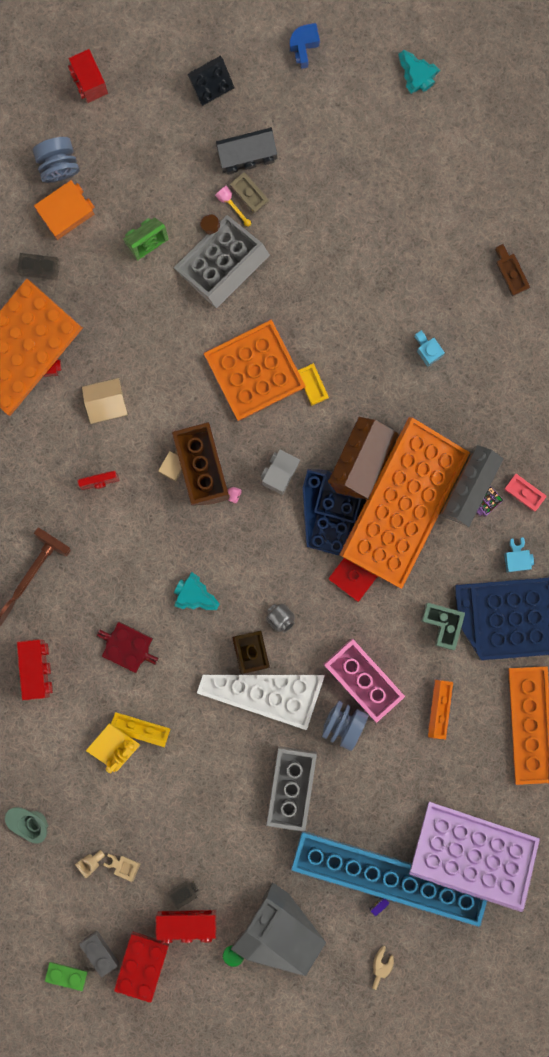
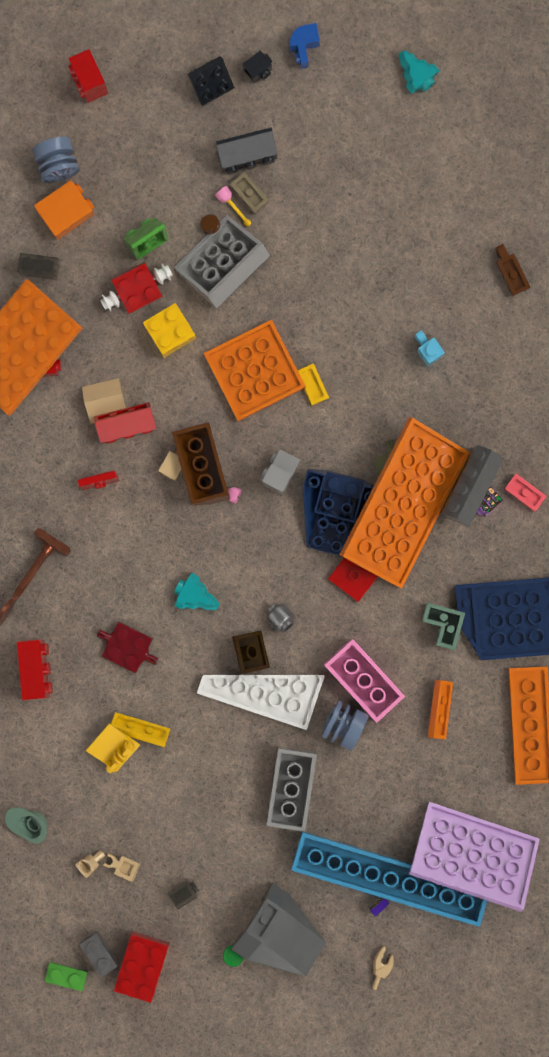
(125, 423): none -> brick
(136, 287): none -> red plate
(169, 330): none -> yellow brick
(186, 925): red brick -> none
(258, 66): none -> black brick
(363, 458): reddish brown slope -> none
(517, 559): medium azure brick -> none

